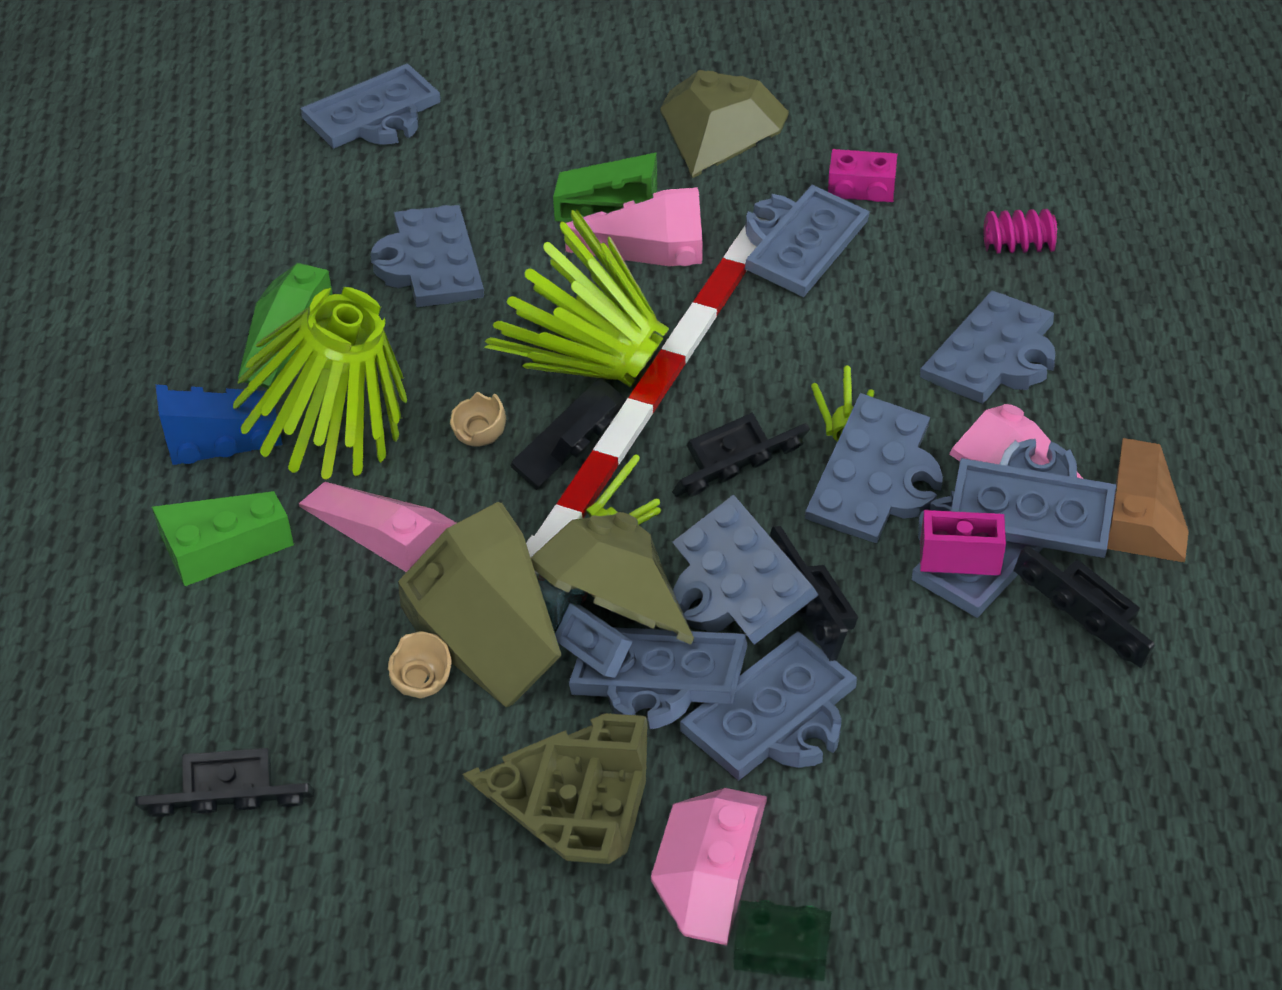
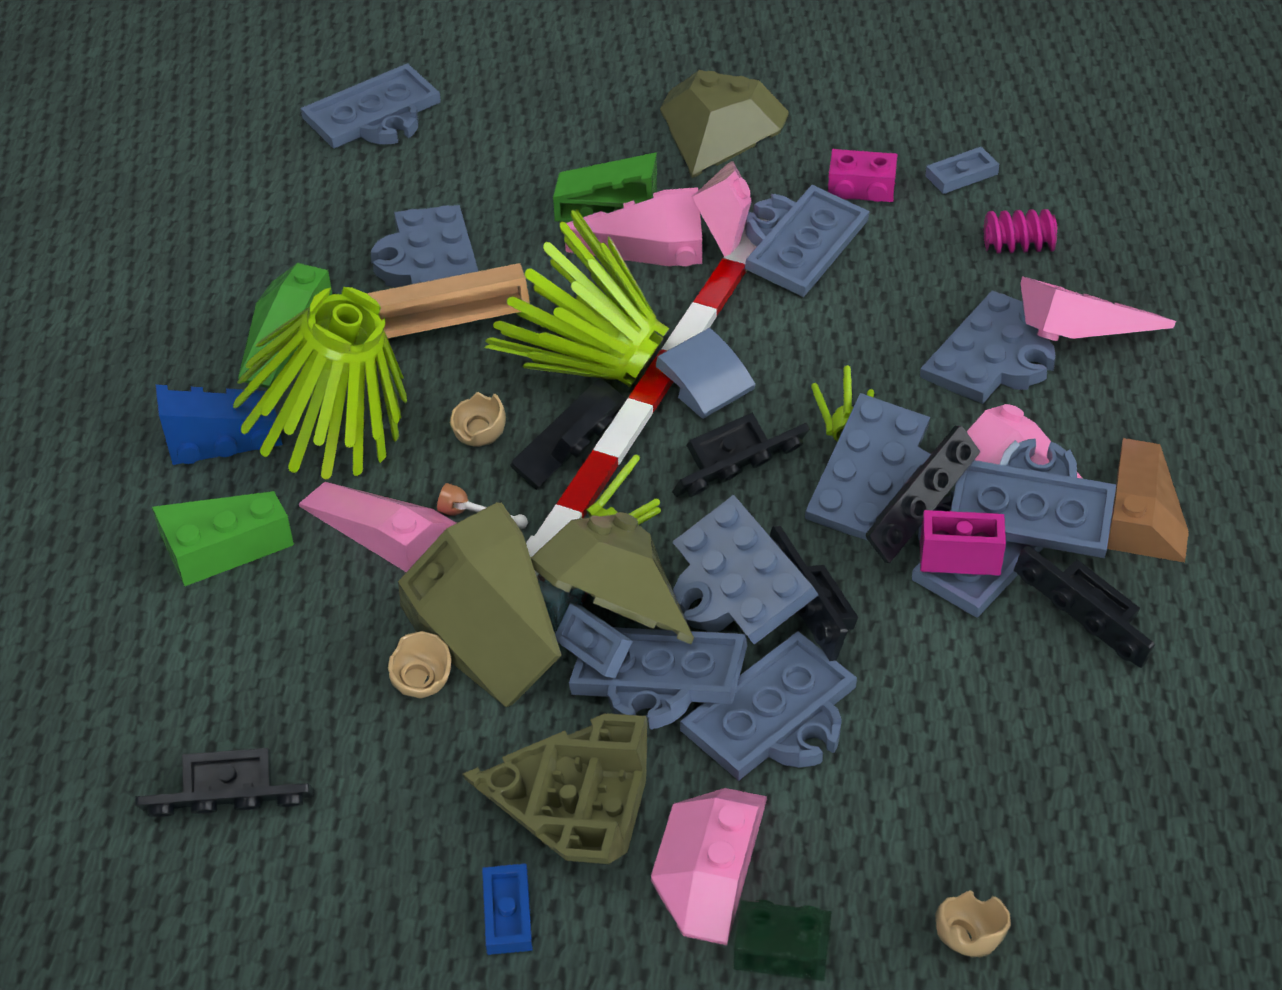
(451, 300): none -> light nougat brick
(455, 501): none -> nougat hinge
(507, 909): none -> blue plate
(706, 373): none -> sand blue slope
(725, 206): none -> bright pink wedge
(922, 492): none -> black bracket
(962, 170): none -> sand blue plate
(984, 920): none -> tan hair
(1079, 315): none -> bright pink wedge

